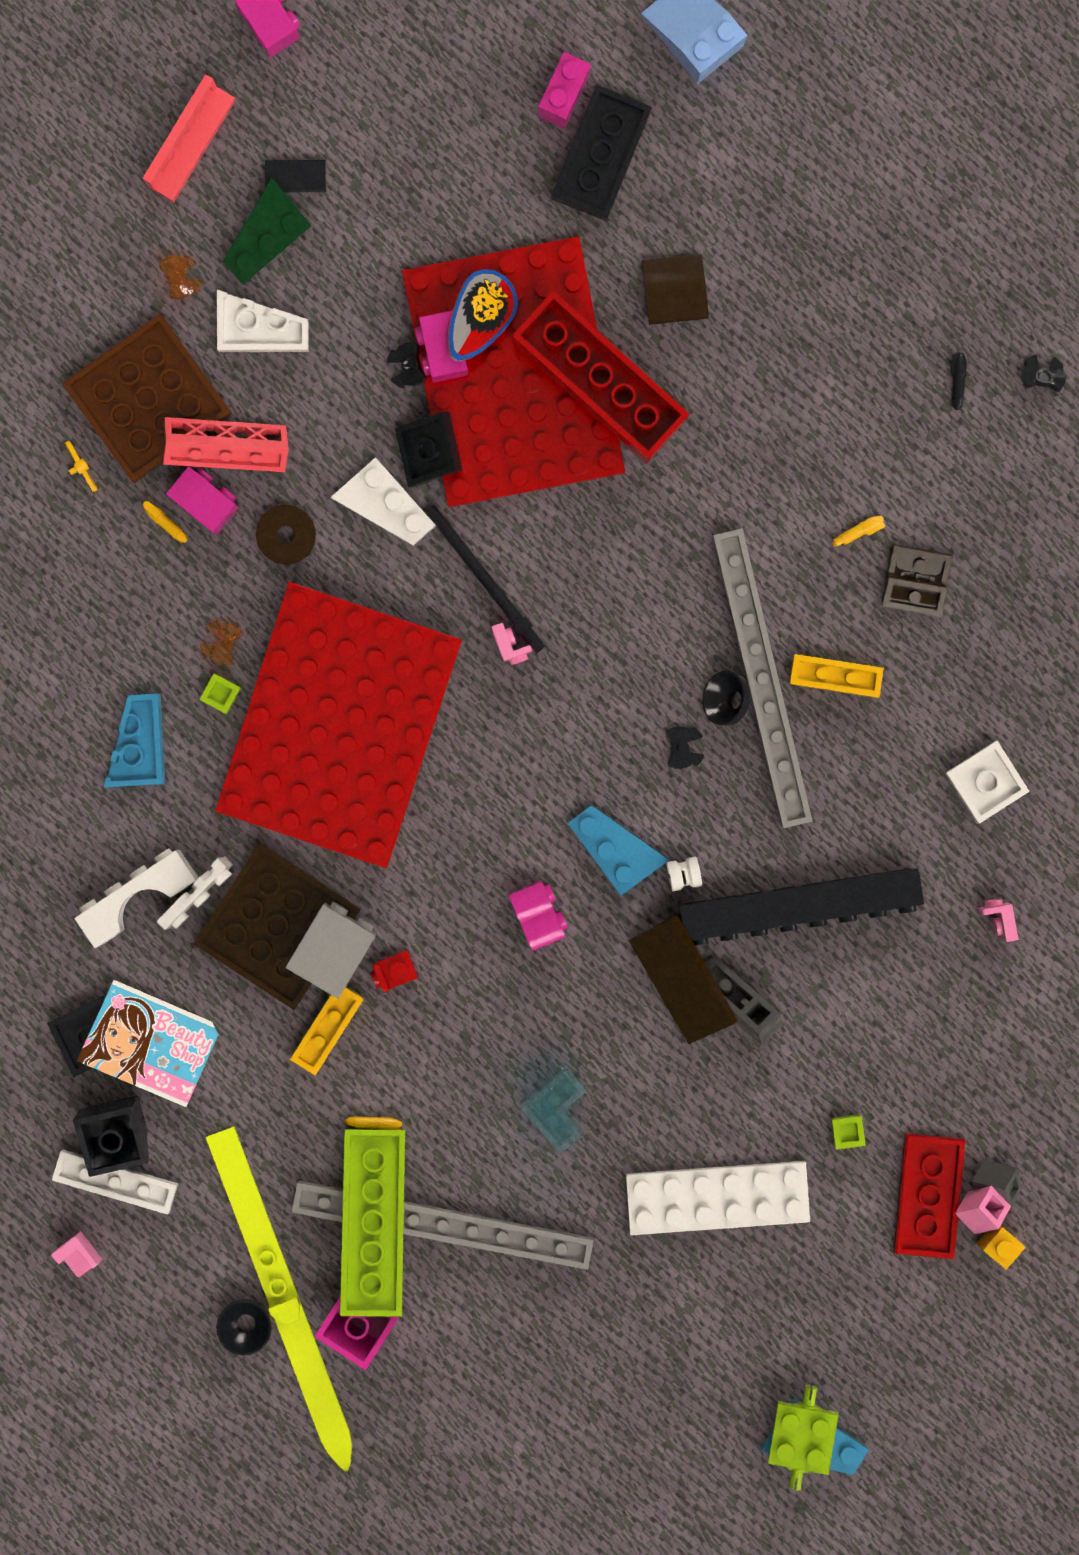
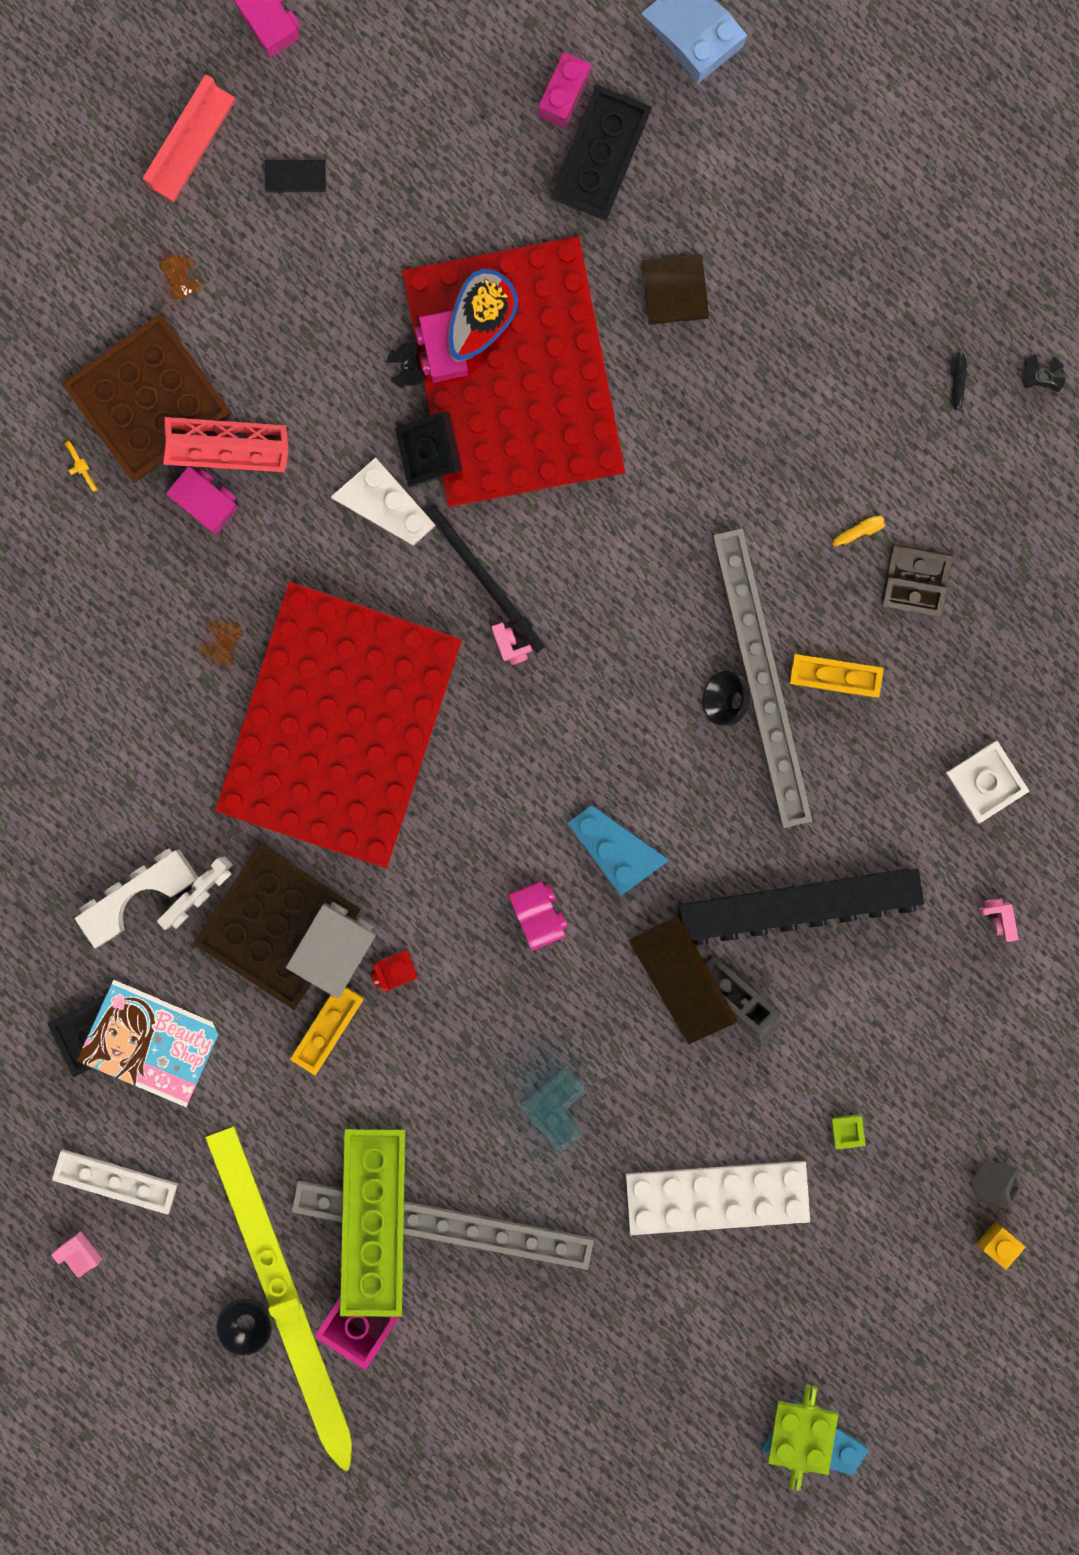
(112, 1136): black slope -> none
(139, 746): dark azure wing -> none
(164, 521): yellow piece -> none
(220, 693): lime plate -> none
(257, 328): white wing -> none
(266, 233): dark green wing -> none
(280, 517): dark brown tile -> none
(379, 1123): yellow piece -> none
(599, 377): red brick -> none
(679, 740): black piece -> none
(690, 871): white wheel -> none
(929, 1196): red tile -> none
(983, 1210): bright pink brick -> none

